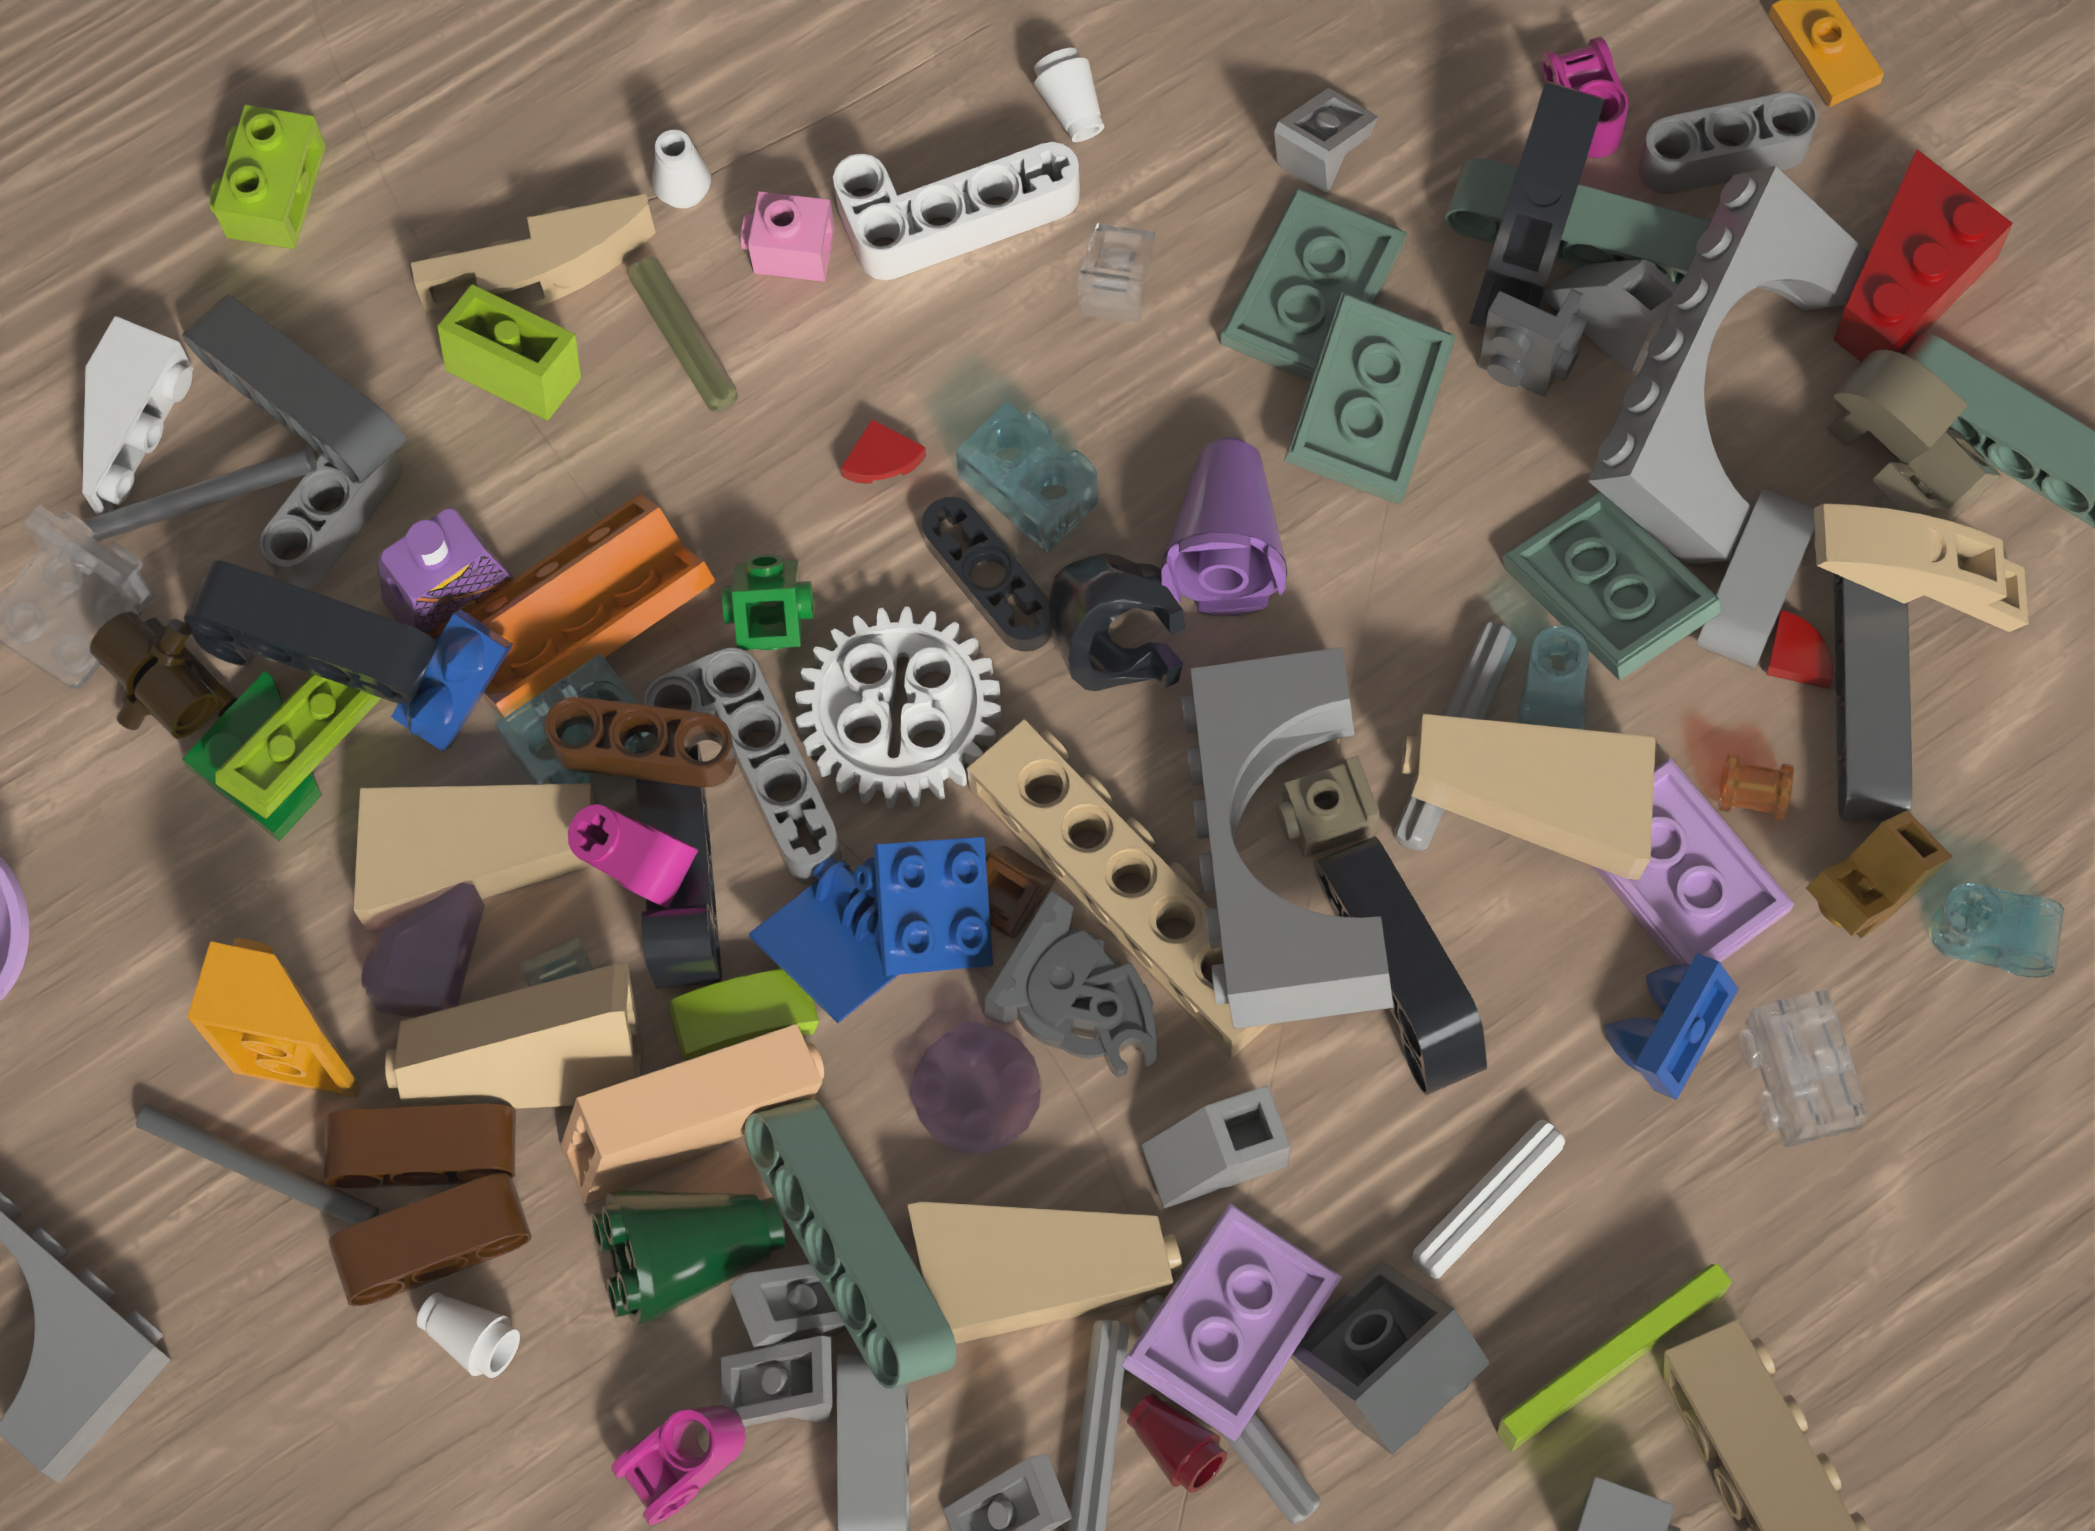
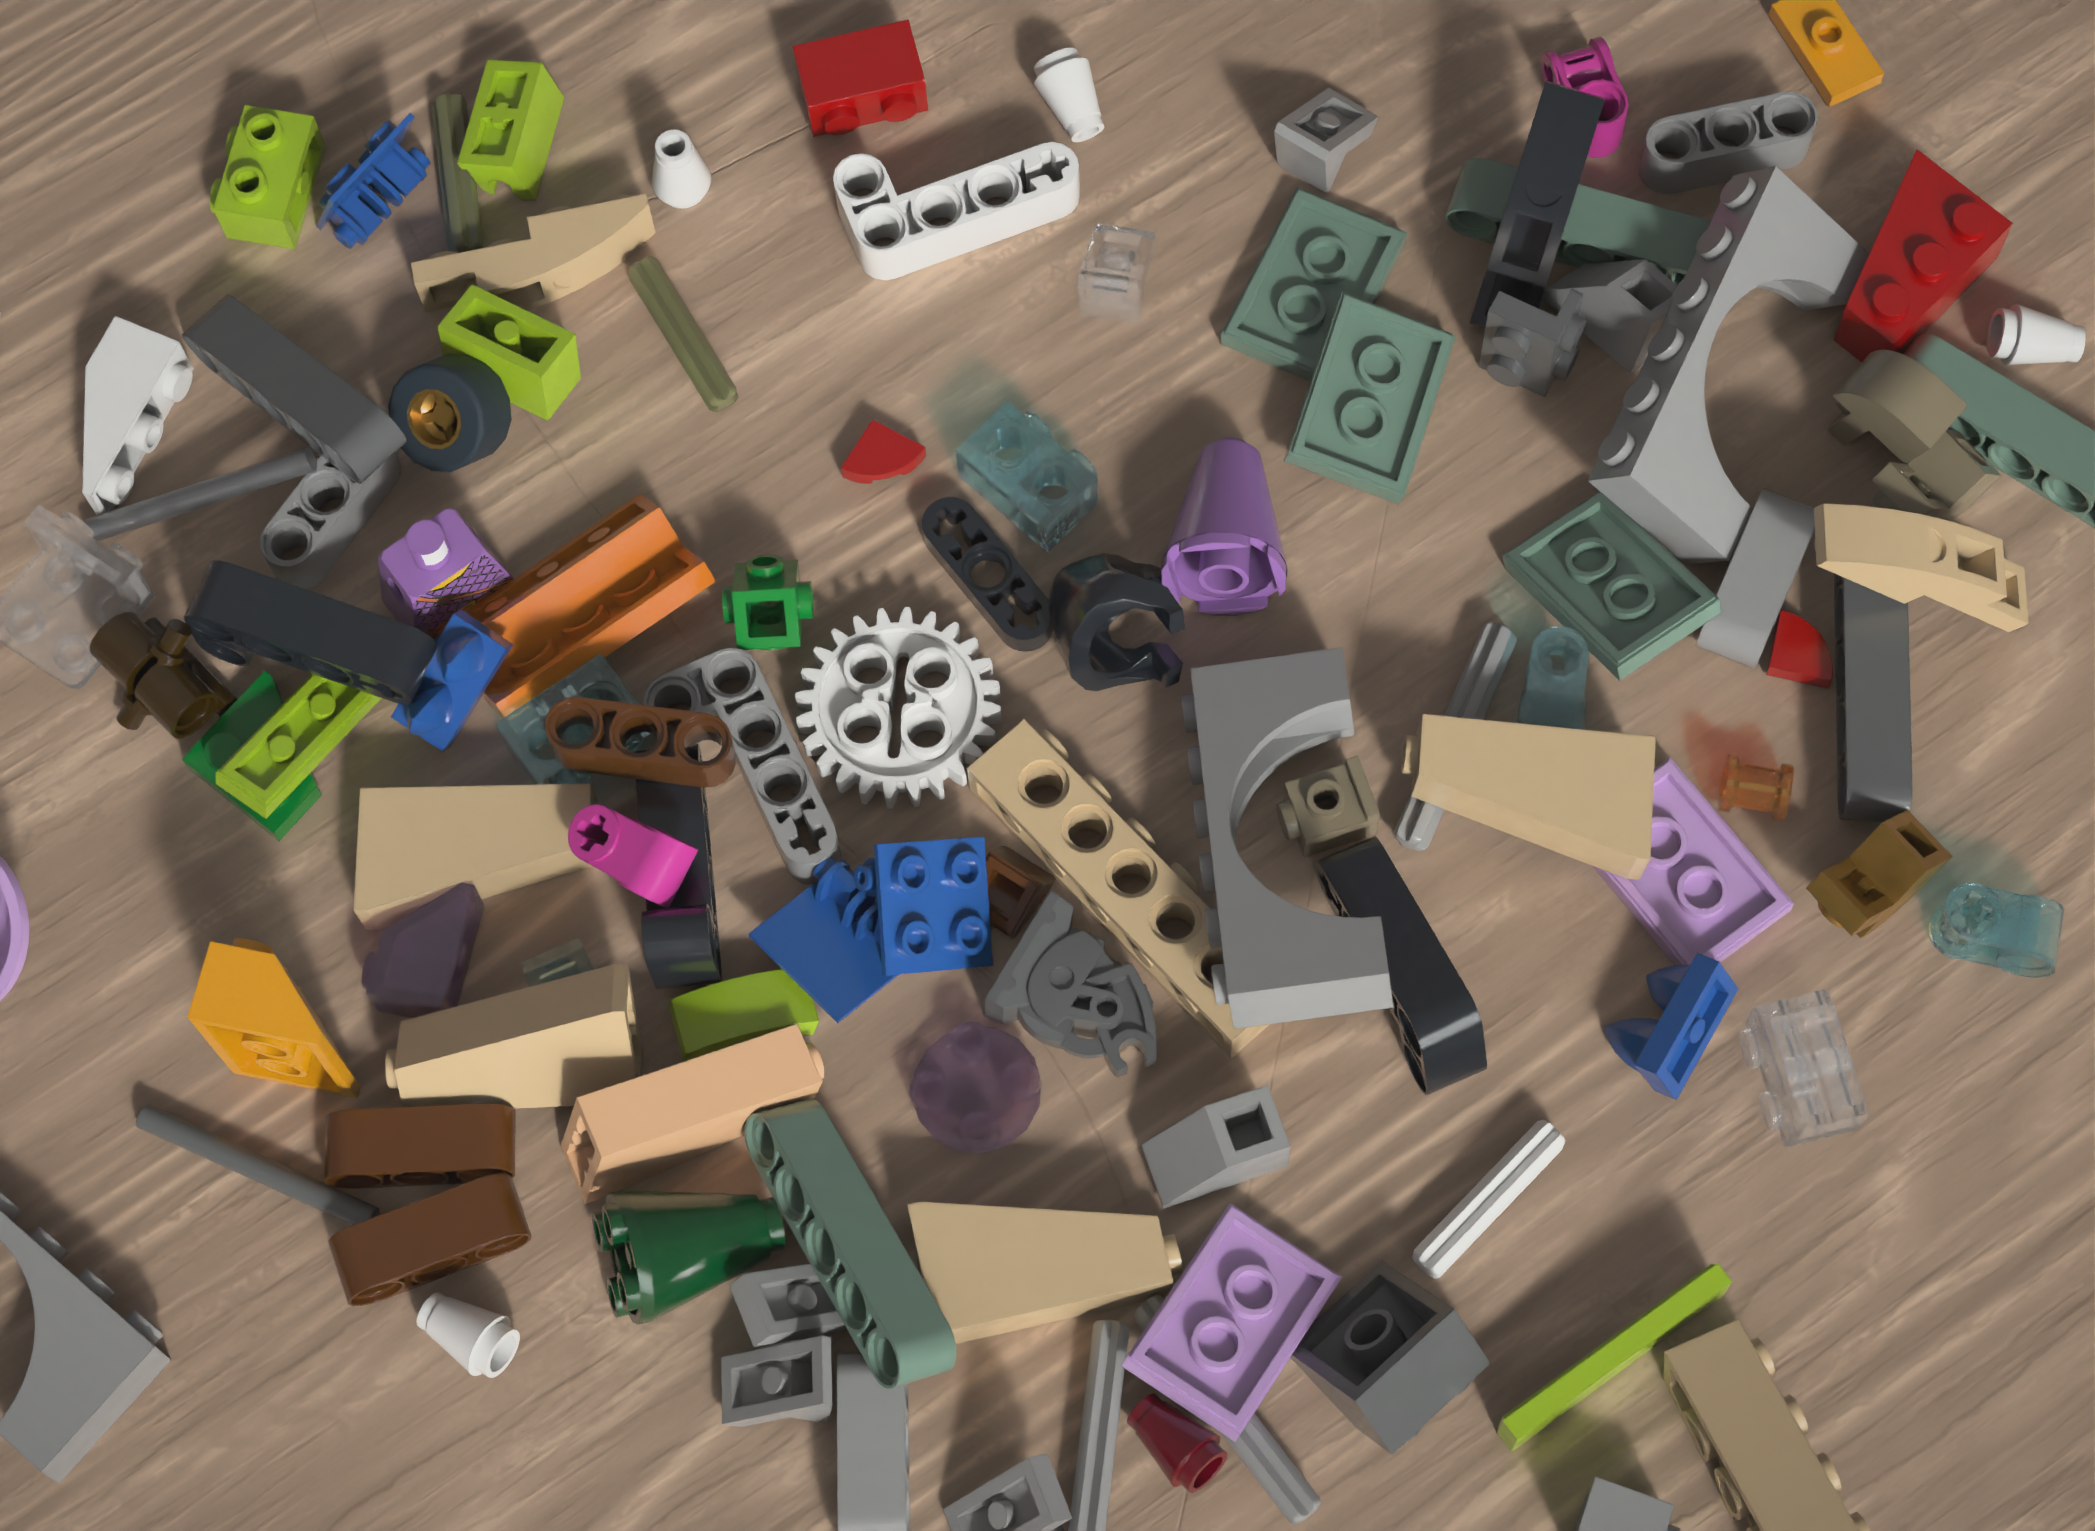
(386, 170): none -> blue hinge
(450, 412): none -> black wheel
(457, 185): none -> olive axle
(511, 127): none -> lime hinge
(672, 1467): dark pink piece -> none
(789, 236): bright pink brick -> none
(861, 78): none -> red brick
(2033, 337): none -> white cone

